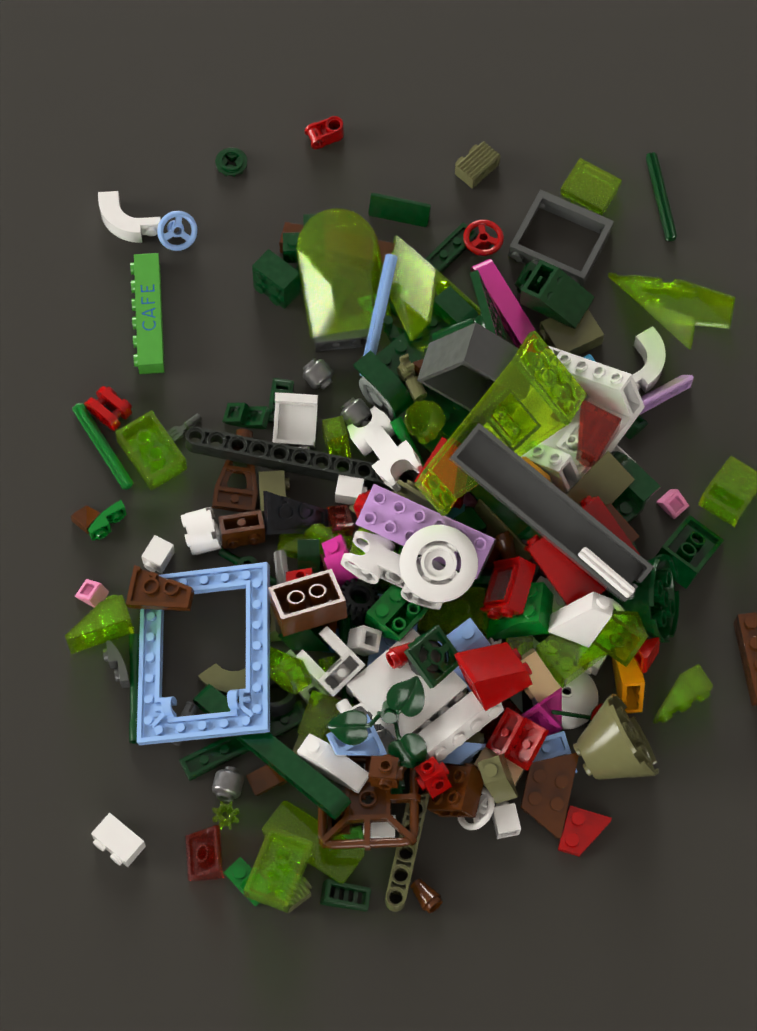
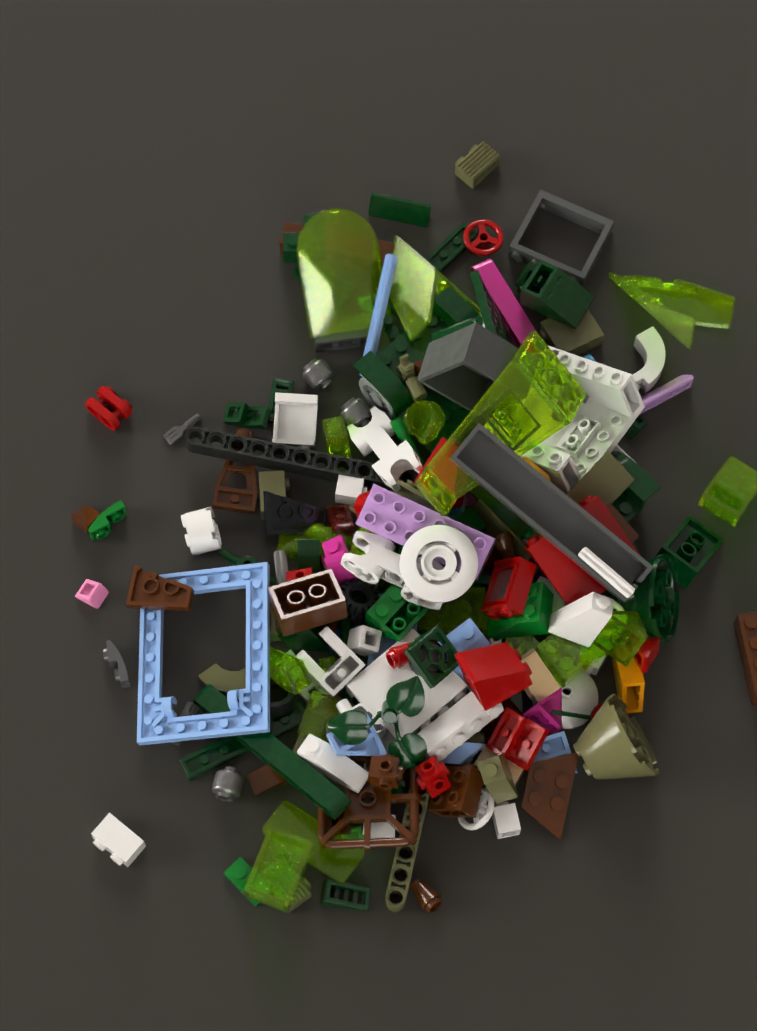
(102, 446): green axle -> none
(103, 623): clear neon green slope -> none
(122, 225): white arch -> none
(134, 670): dark green piece -> none
(148, 313): bright green brick -> none
(151, 450): clear neon green brick -> none
(157, 554): white brick -> none
(163, 237): light blue piece -> none
(205, 854): clear red slope -> none
(230, 811): clear neon green gear -> none
(231, 154): dark green gear -> none
(241, 529): reddish brown brick -> none
(276, 279): dark green brick -> none
(324, 133): red piece -> none
(581, 830): red wing -> none
(590, 186): clear neon green piece -> none
(594, 433): clear red slope -> none
(661, 197): dark green axle -> none
(673, 503): bright pink slope -> none
(689, 687): clear neon green slope -> none

